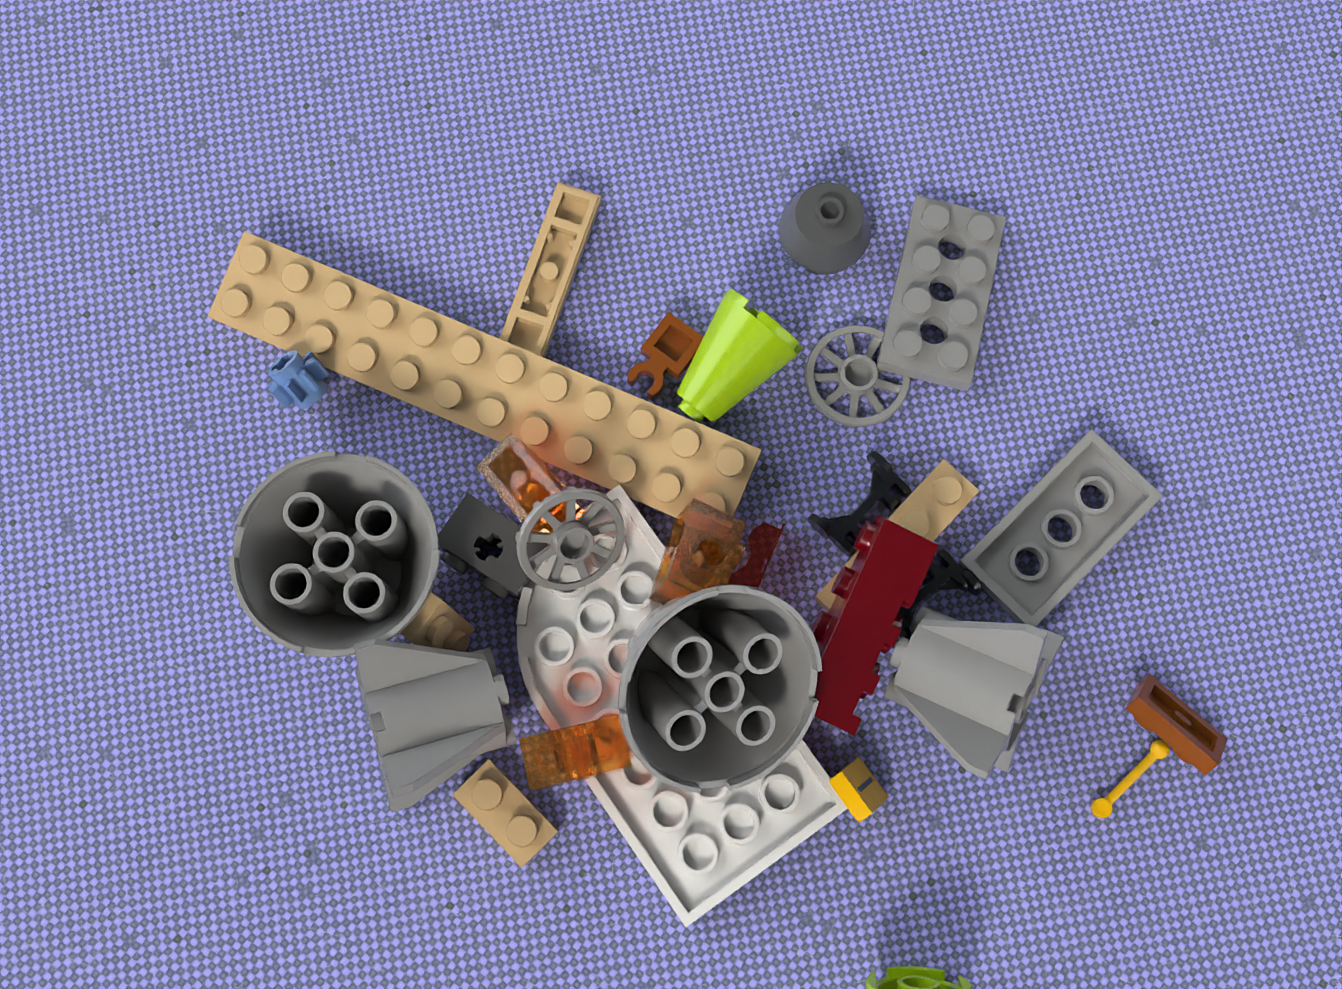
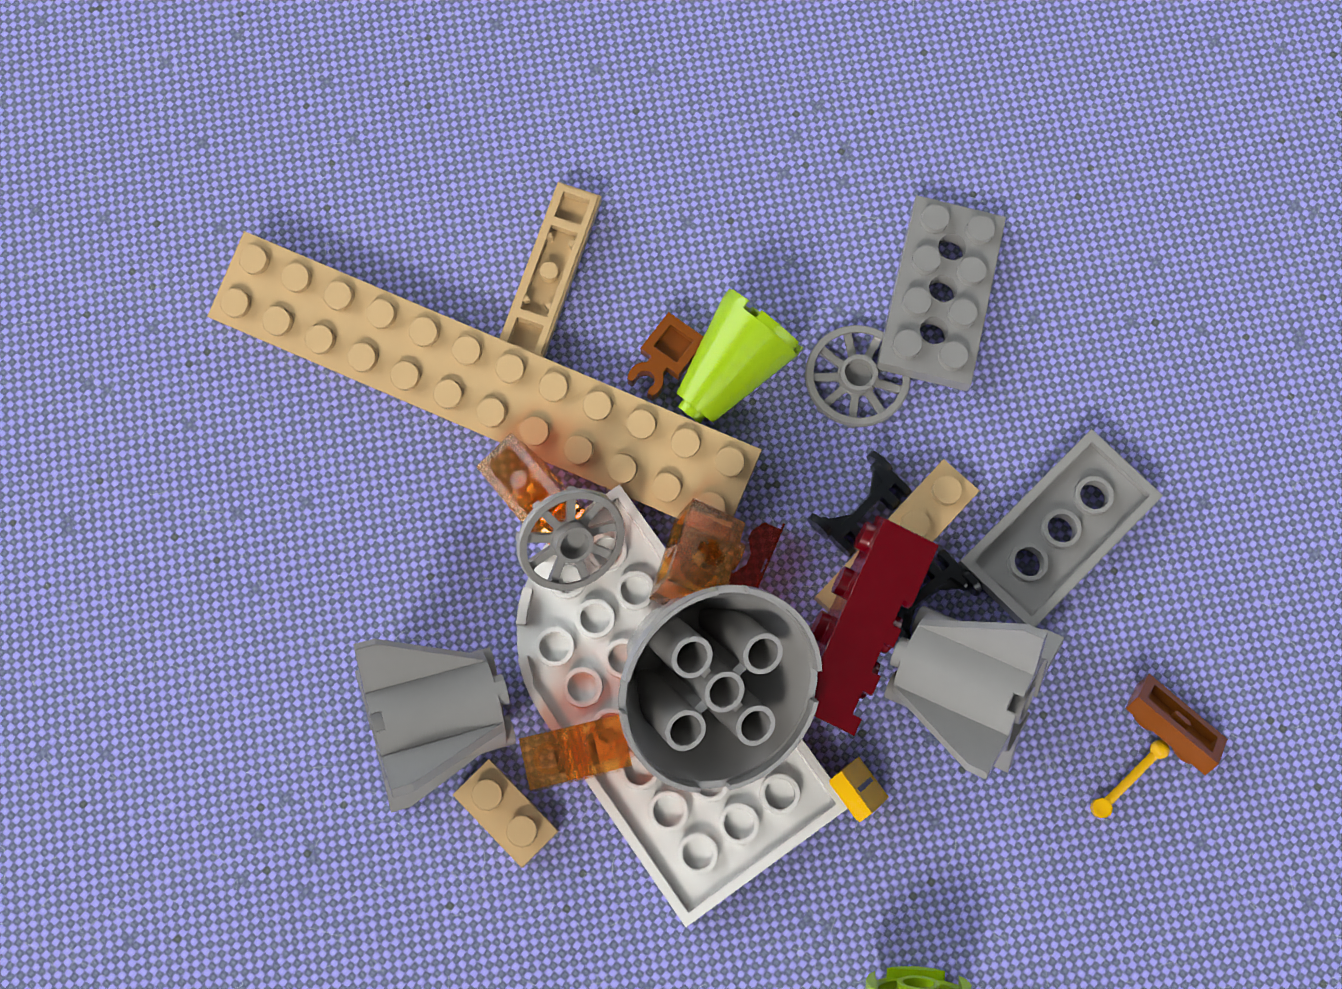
(297, 379): medium blue gear -> none
(334, 553): light grey cone -> none
(439, 627): tan plate -> none
(479, 525): dark grey brick -> none
(825, 228): dark grey cone -> none

